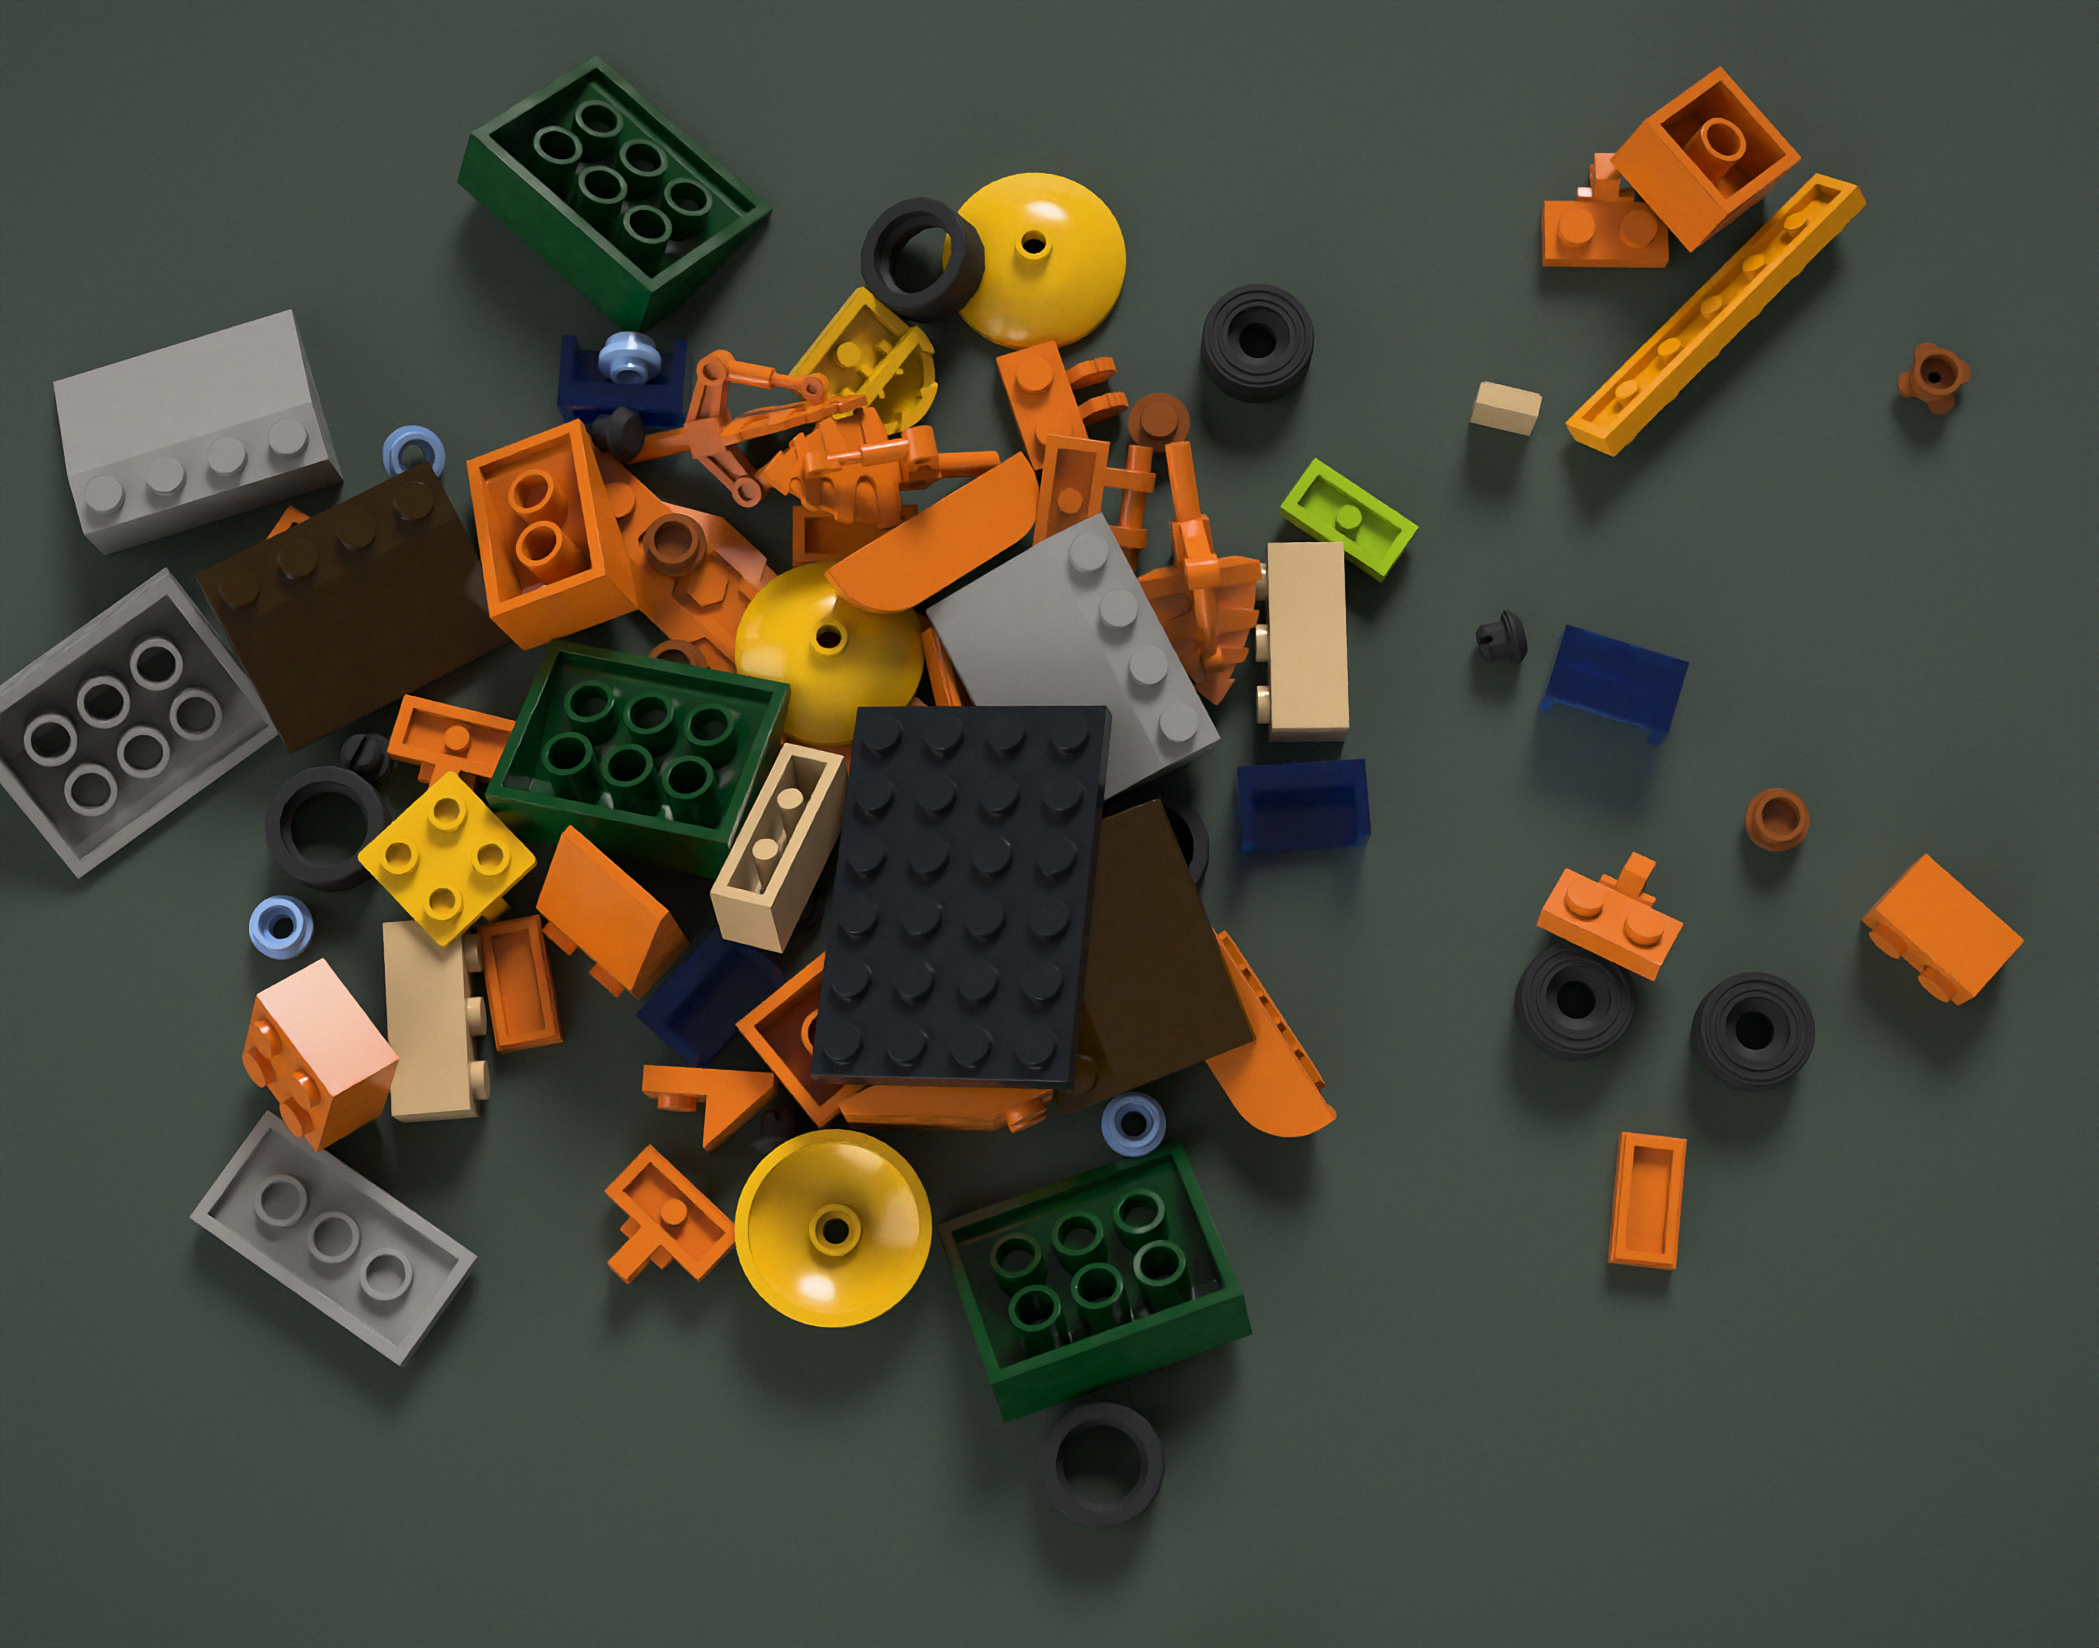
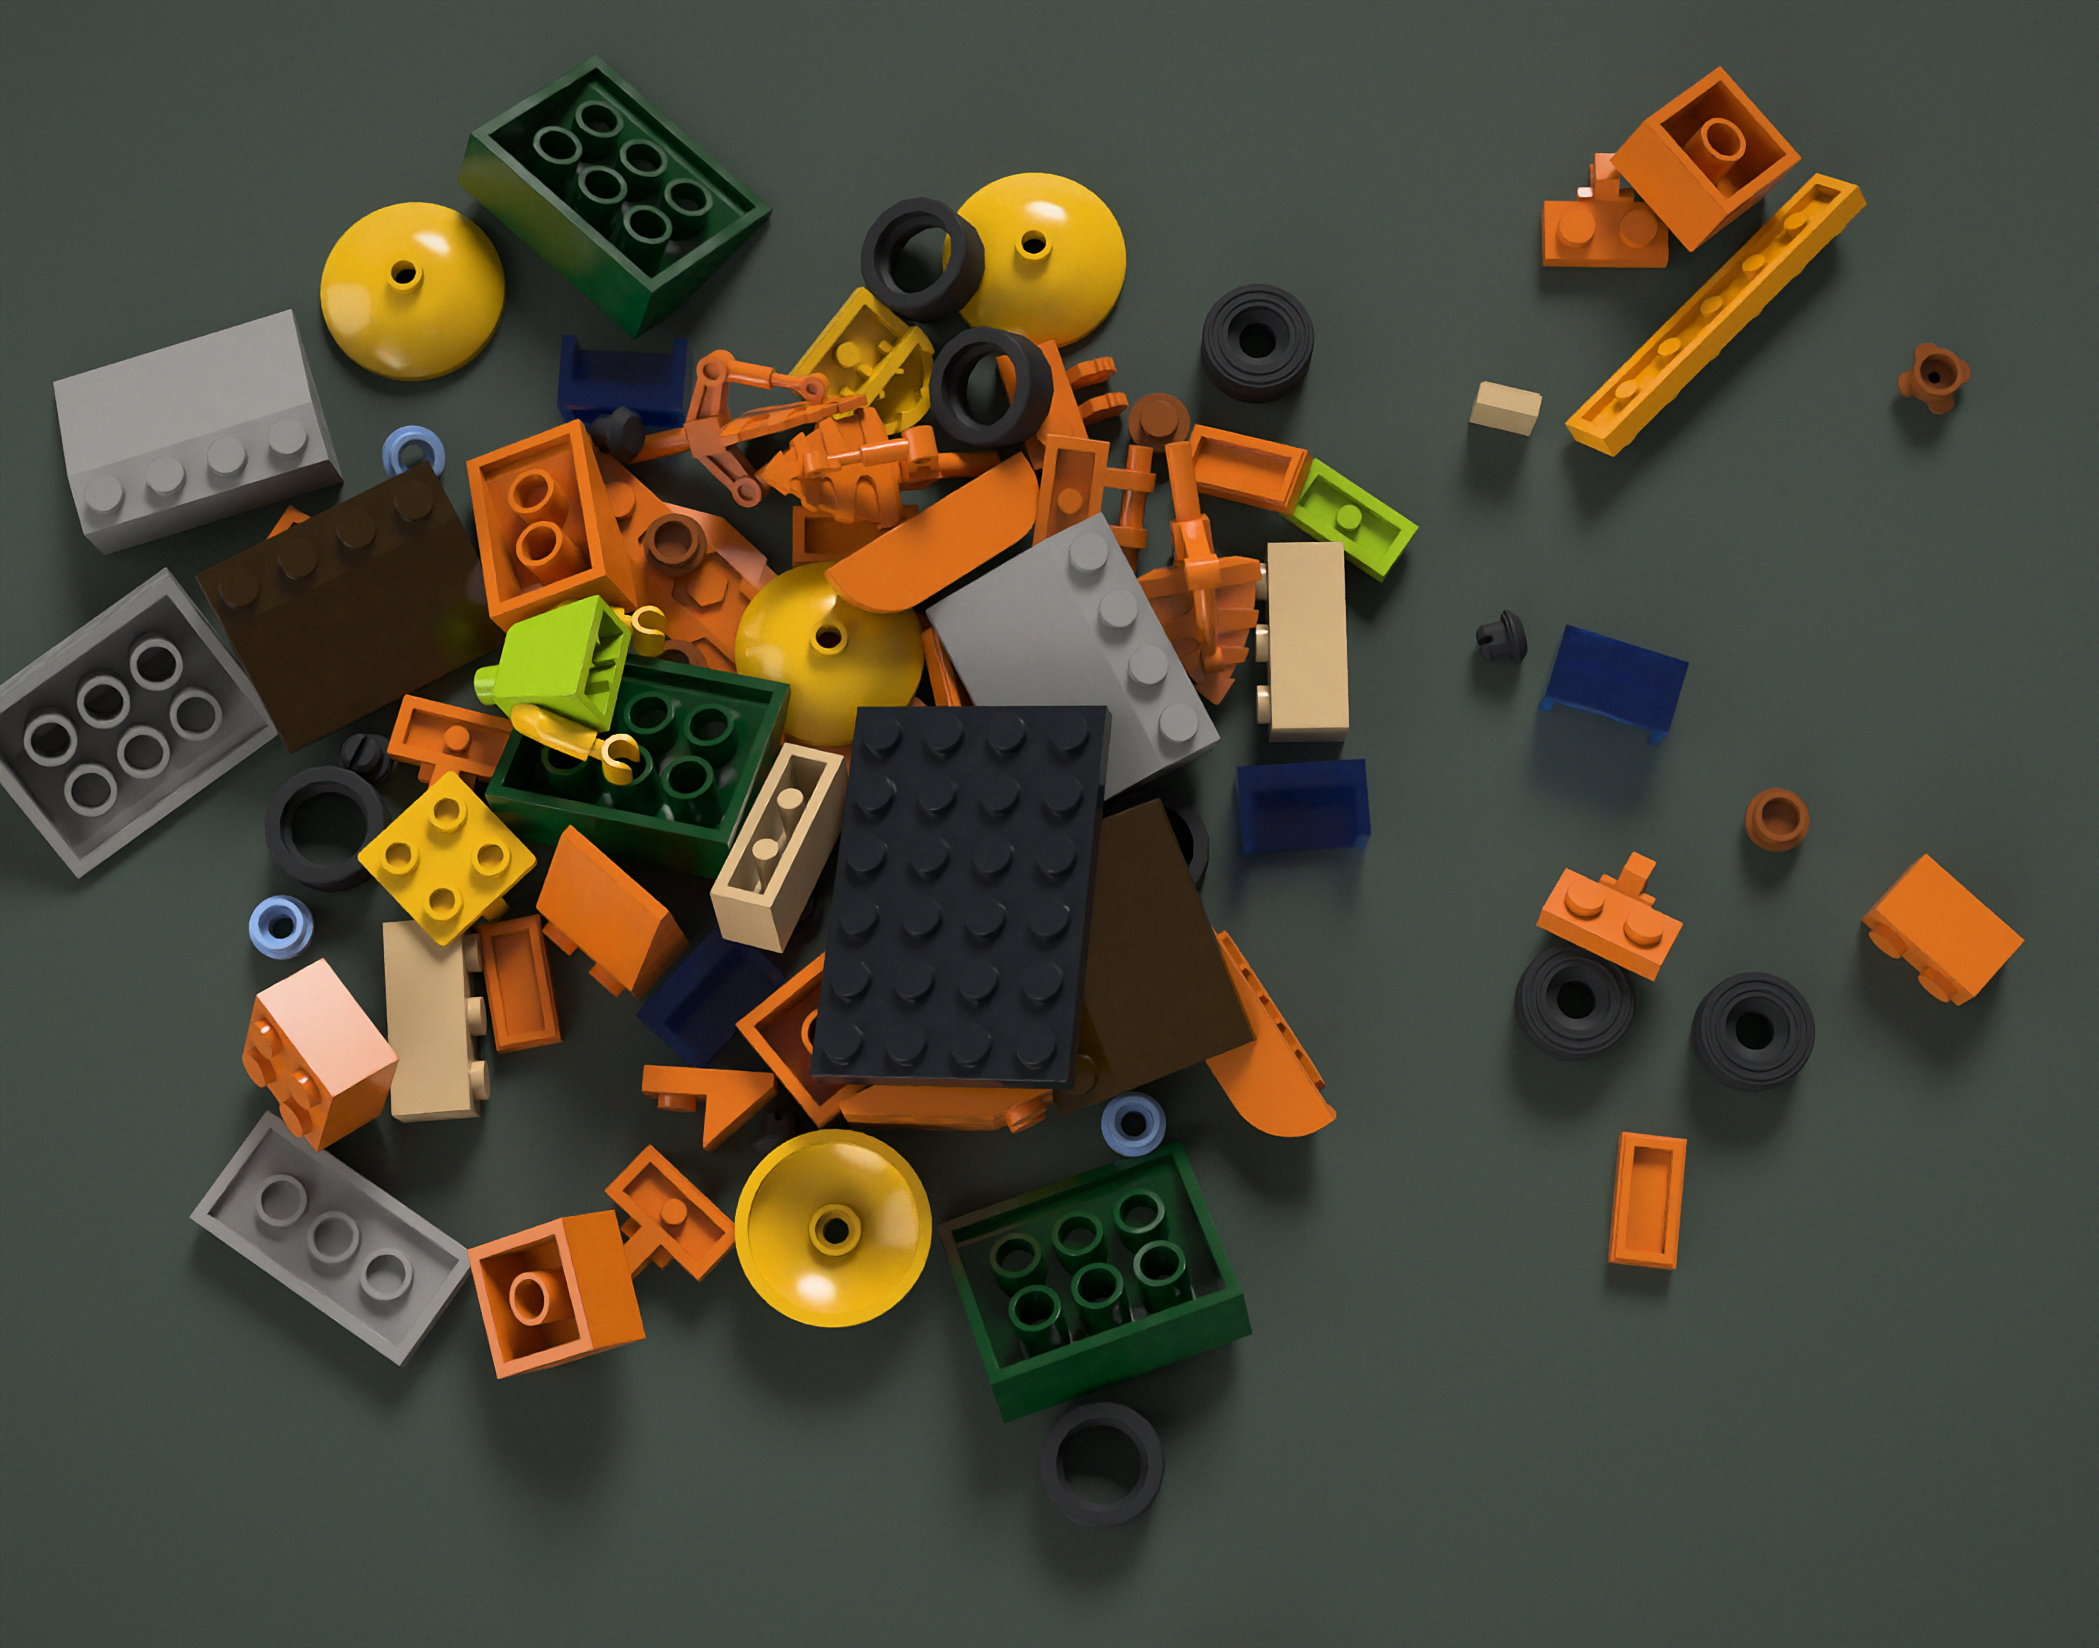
(421, 325): none -> yellow dish
(556, 1293): none -> orange brick
(565, 675): none -> lime torso
(630, 358): light blue plate -> none
(950, 382): none -> black tyre
(1248, 469): none -> orange tile

